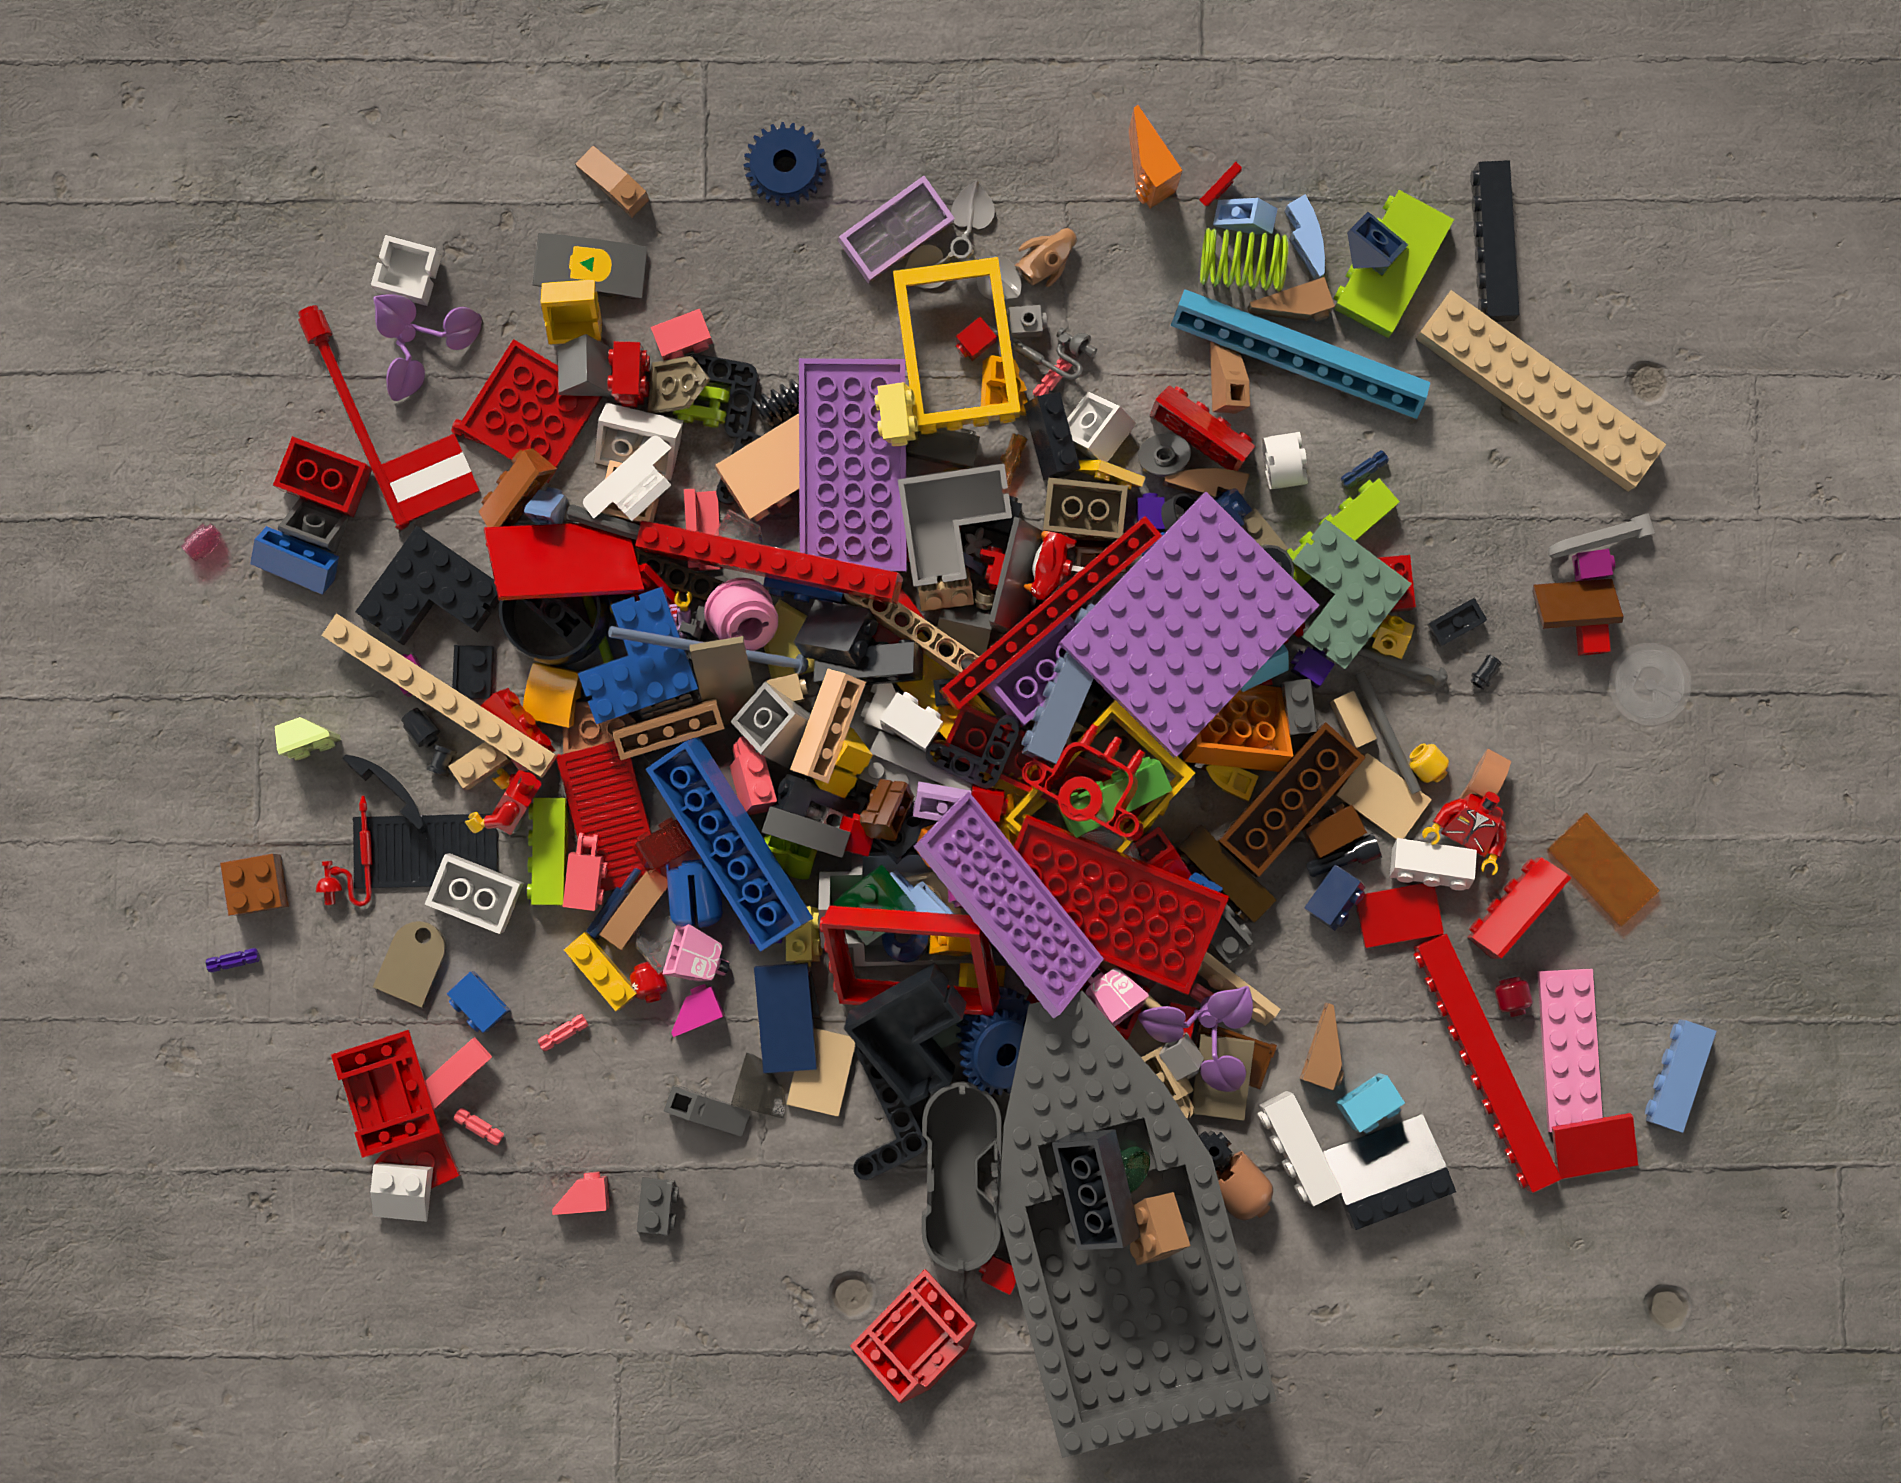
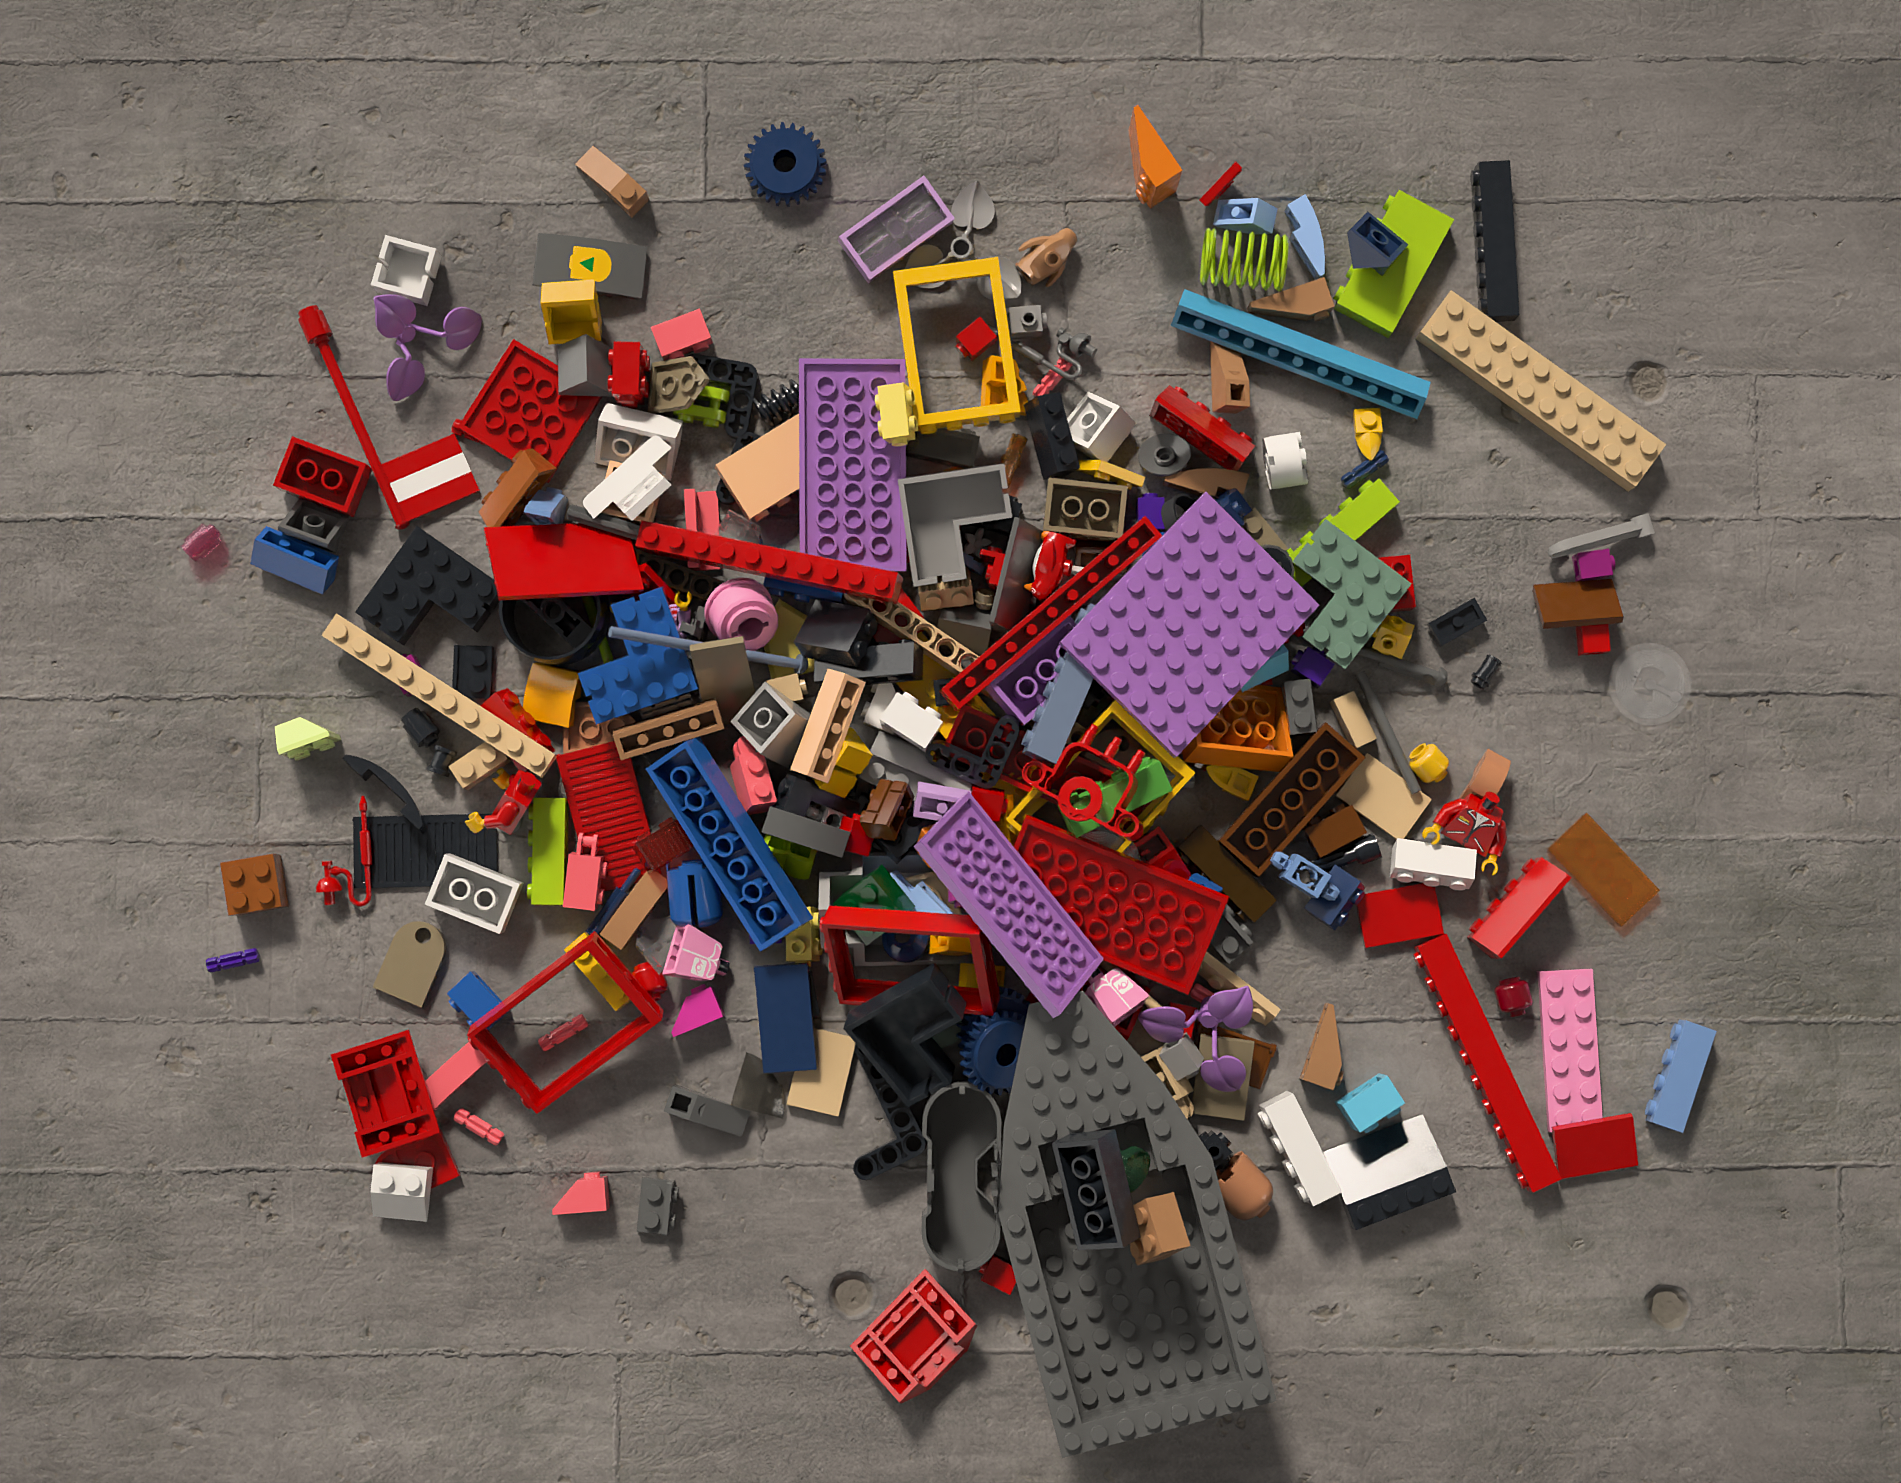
(515, 1076): none -> red window
(1289, 875): none -> medium blue piece
(1368, 431): none -> yellow plate

